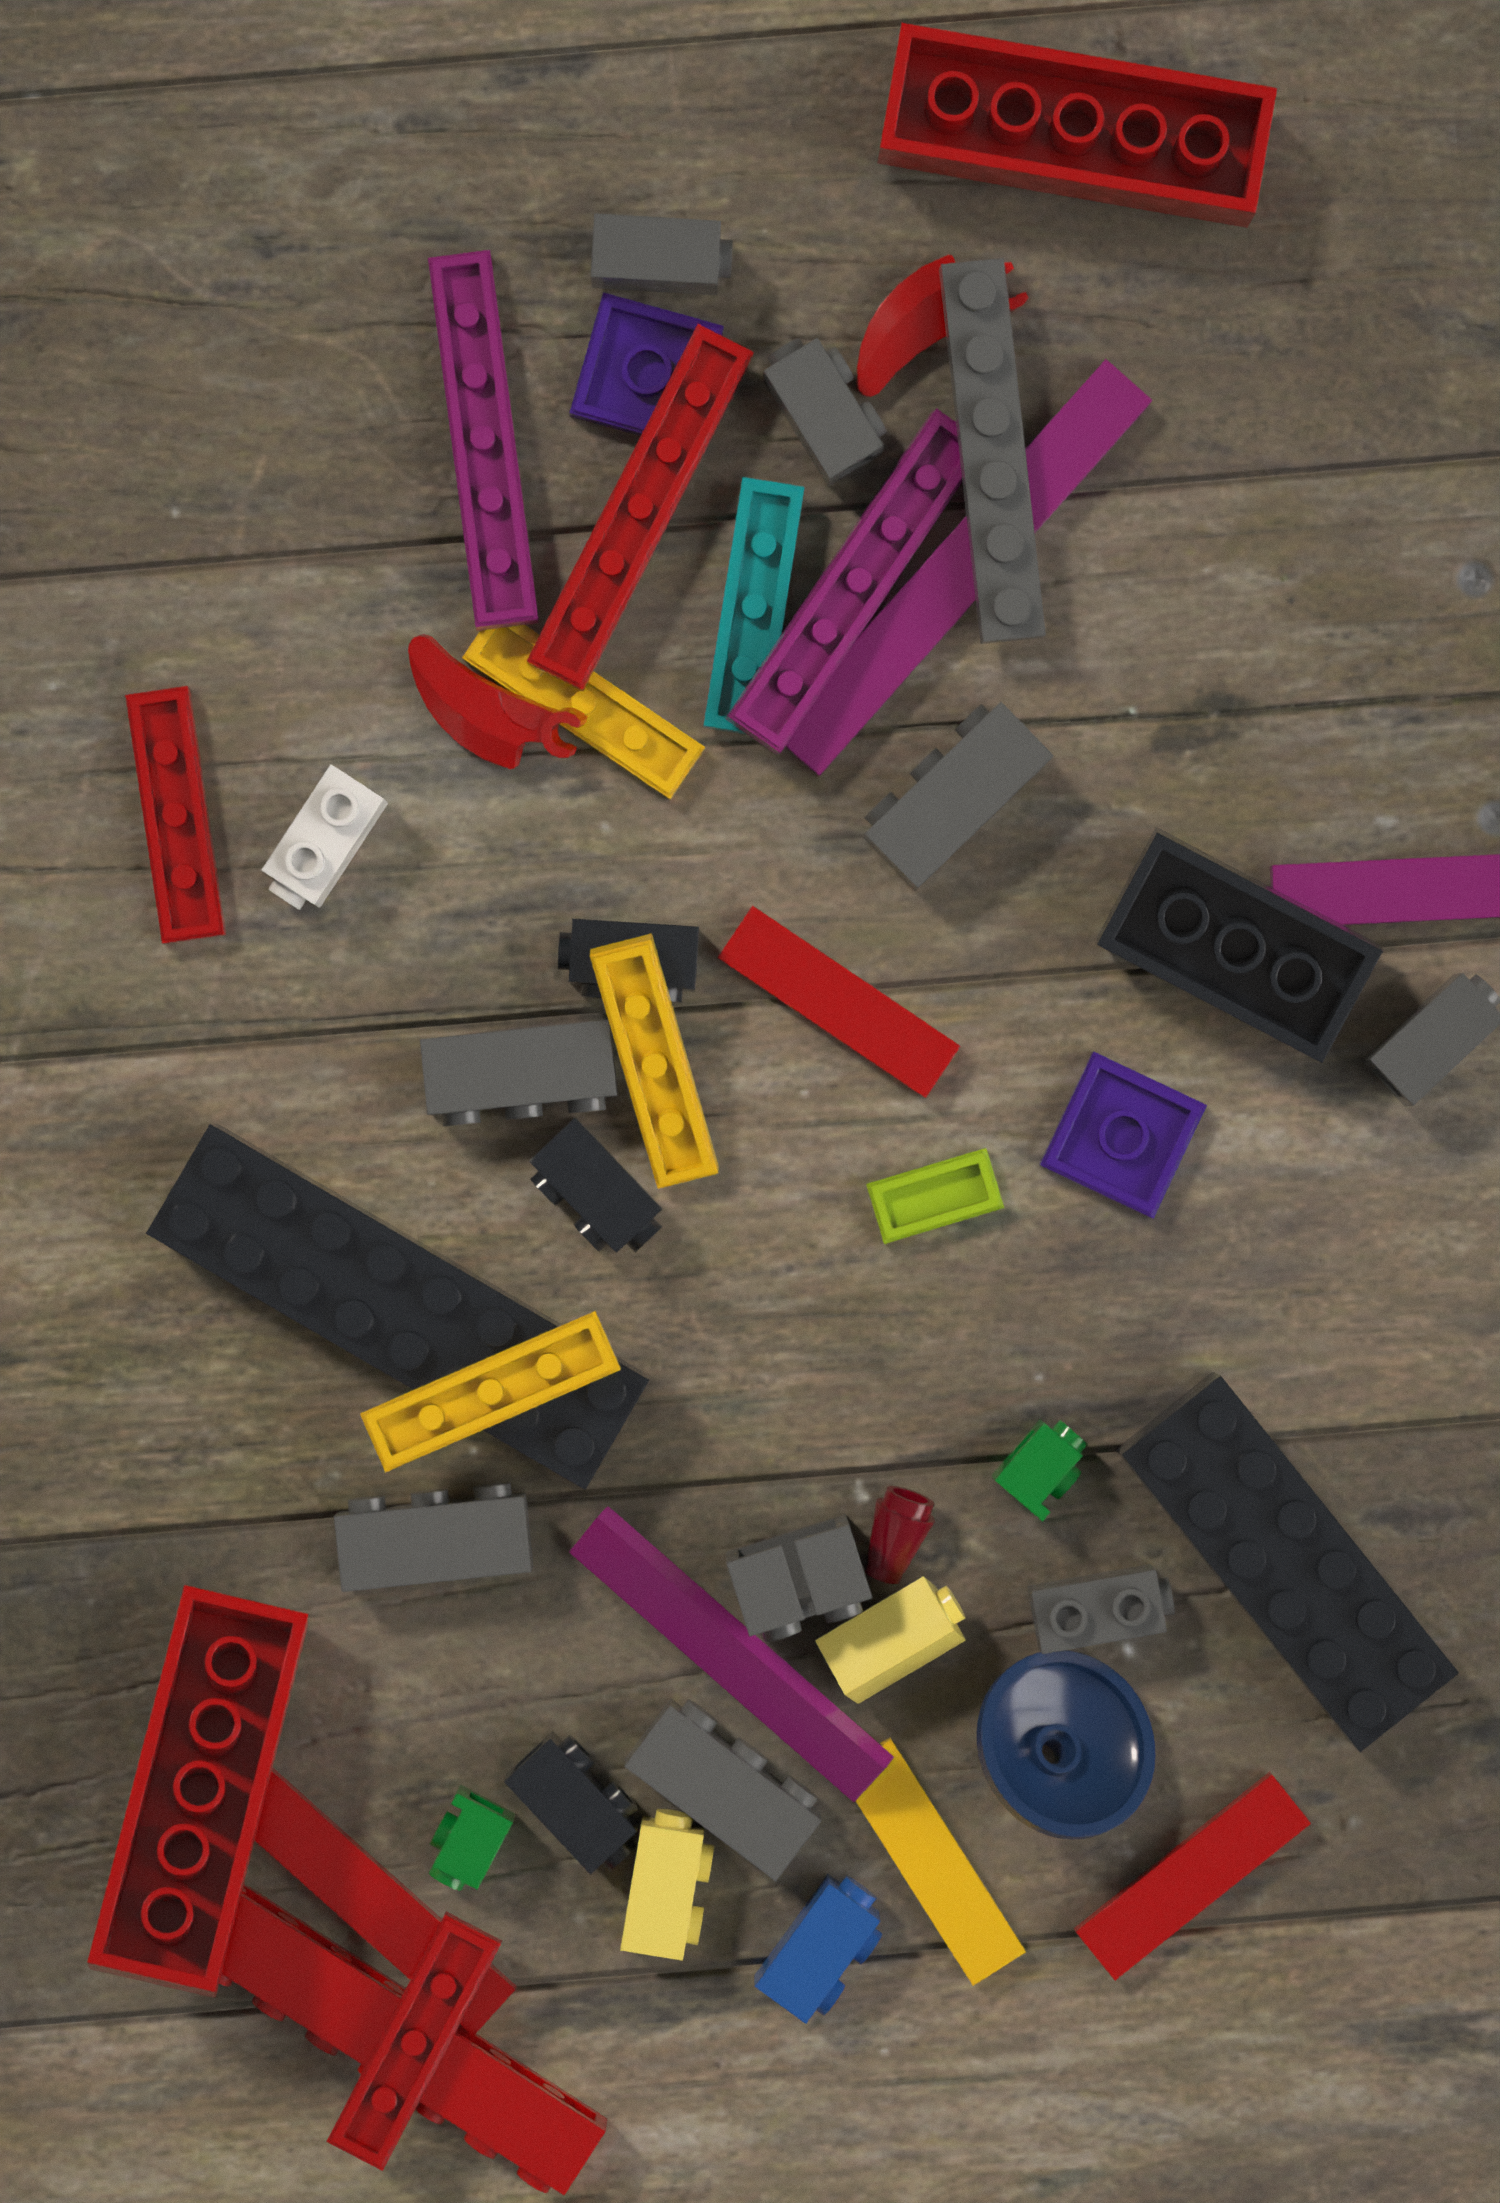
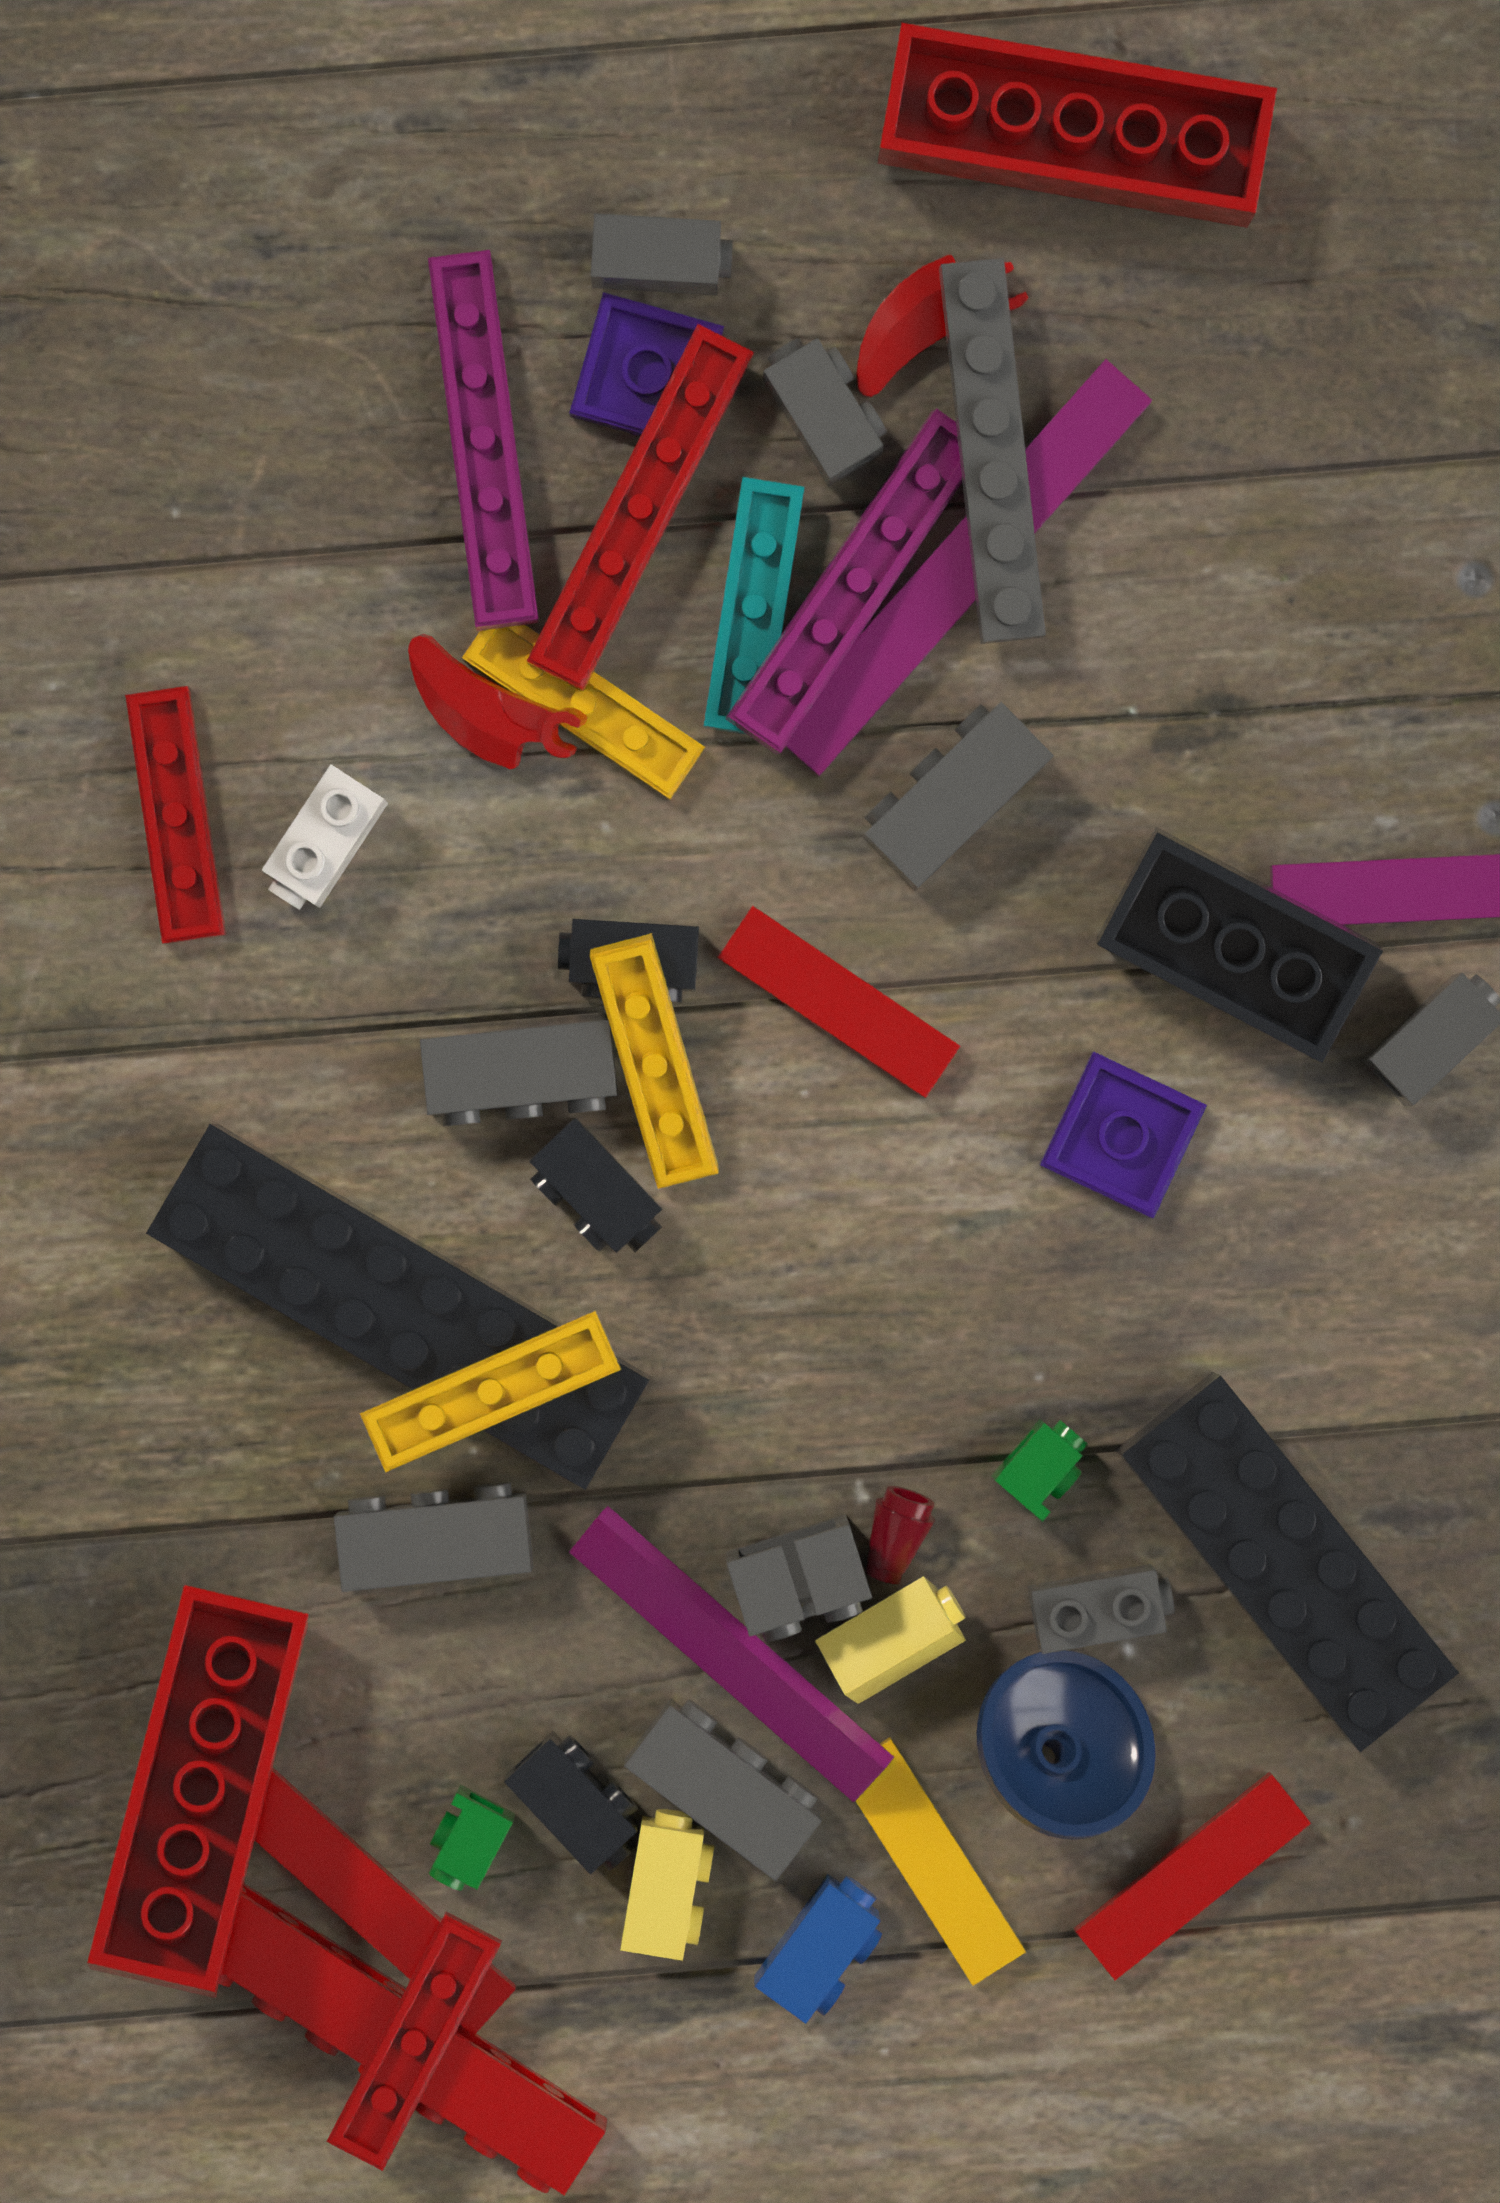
(935, 1195): lime tile -> none

